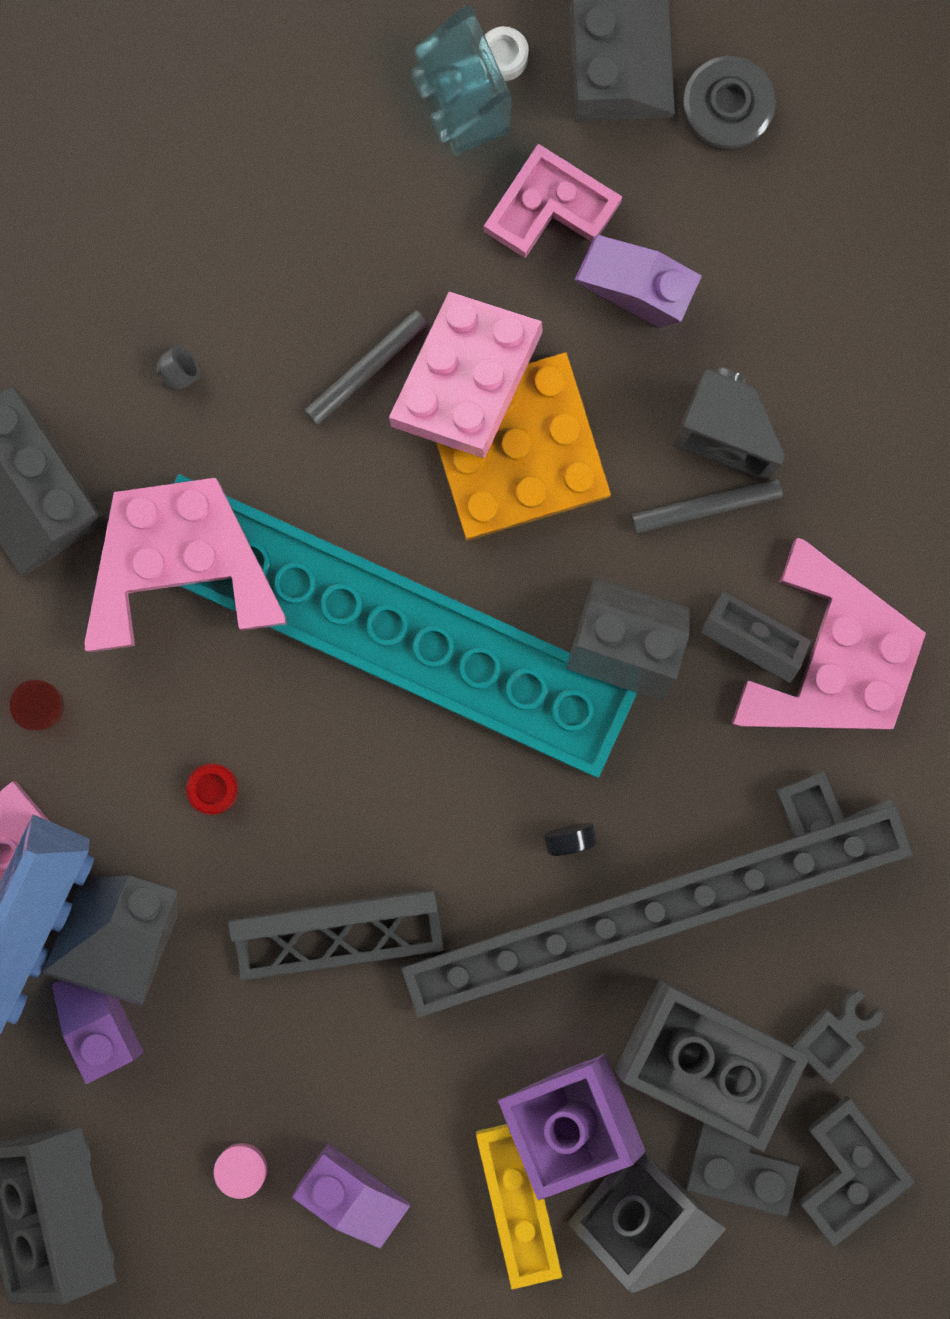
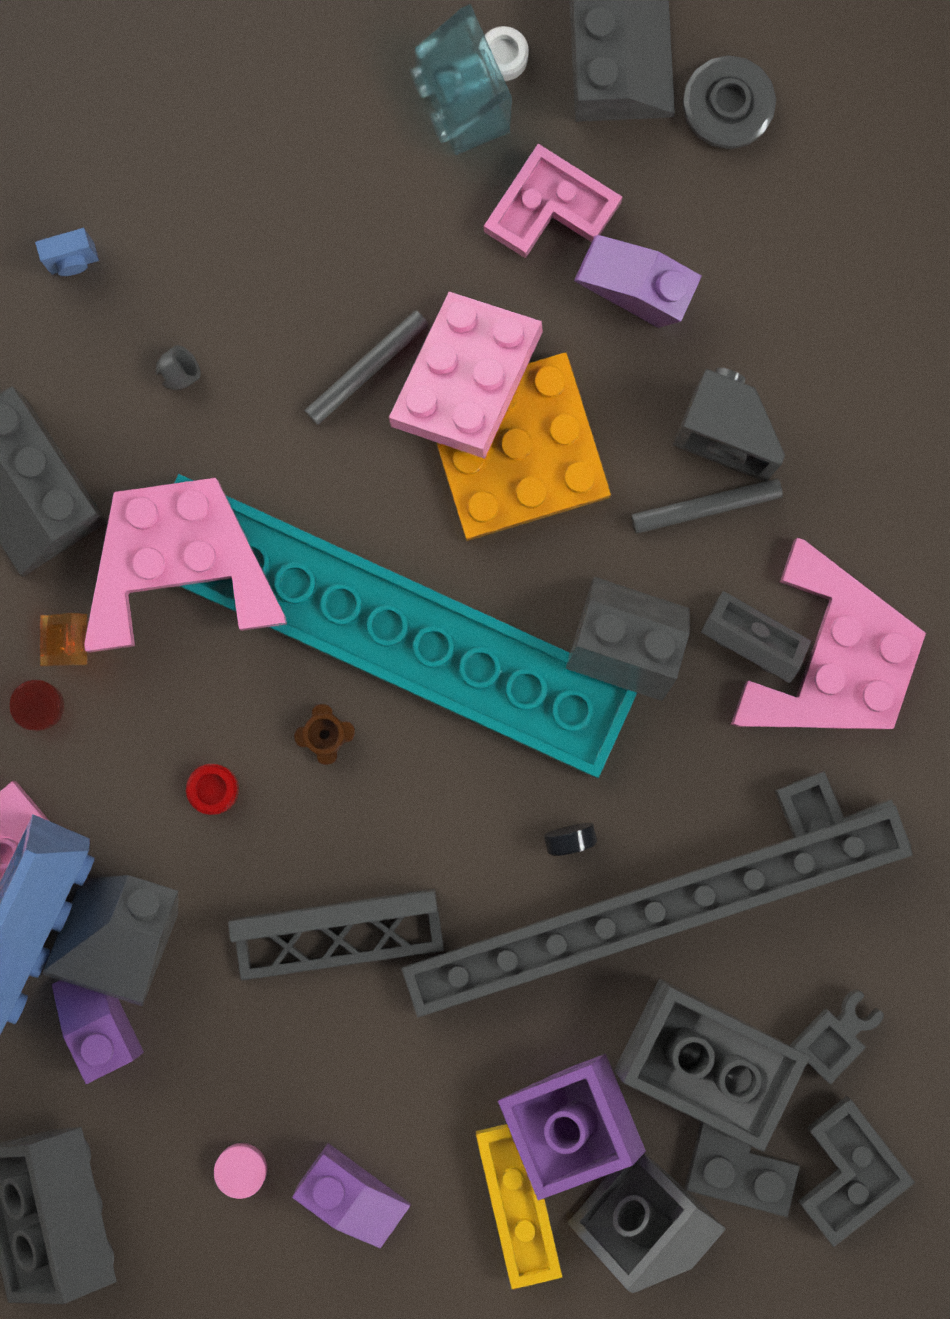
(63, 639): none -> clear orange plate
(67, 252): none -> medium blue plate
(323, 719): none -> reddish brown plate

